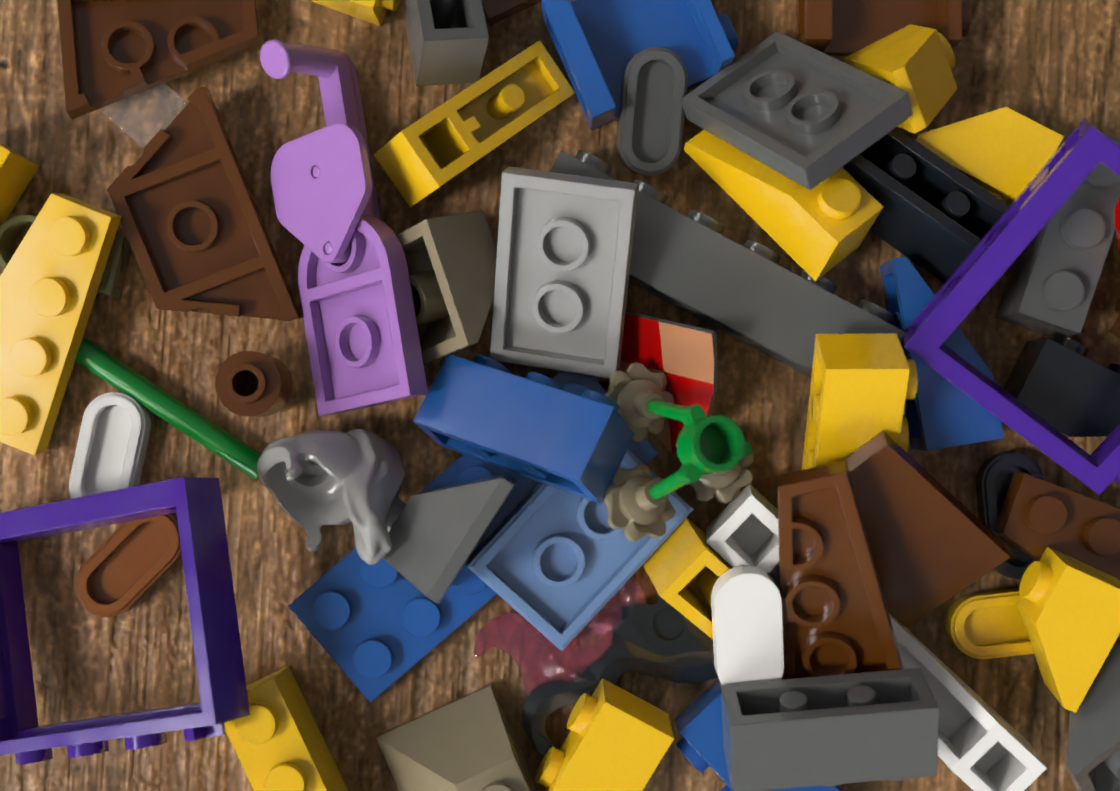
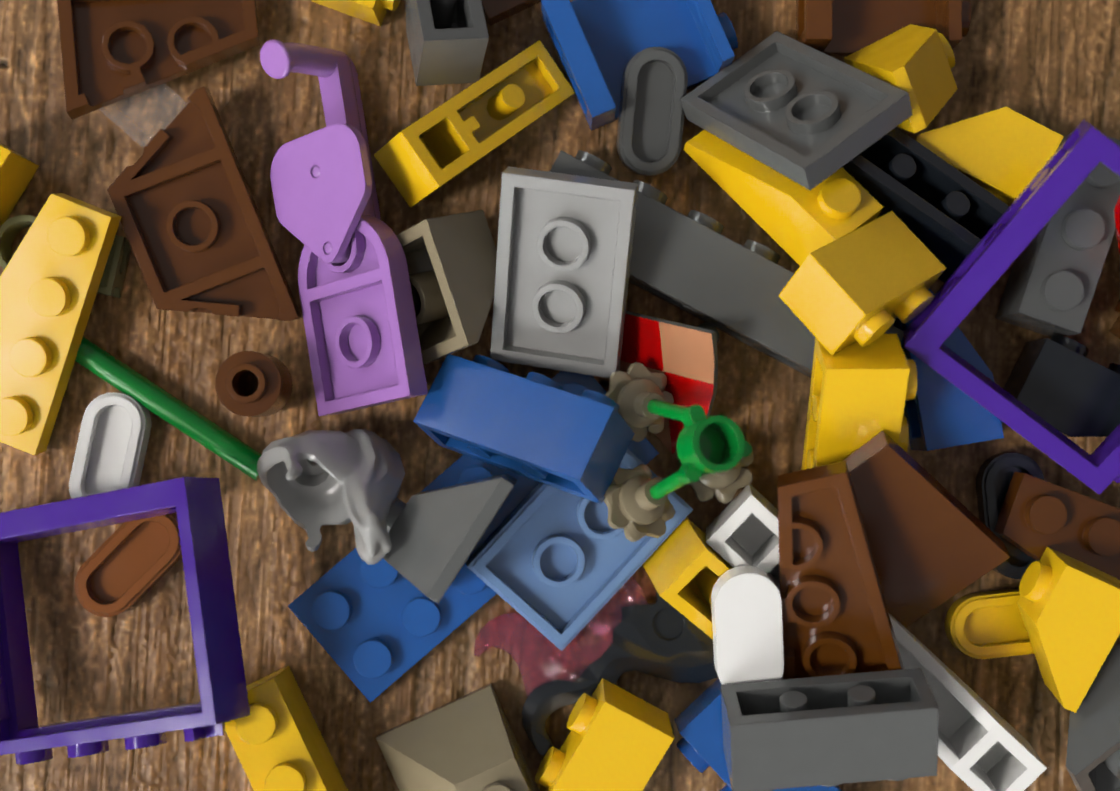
(863, 283): none -> yellow brick

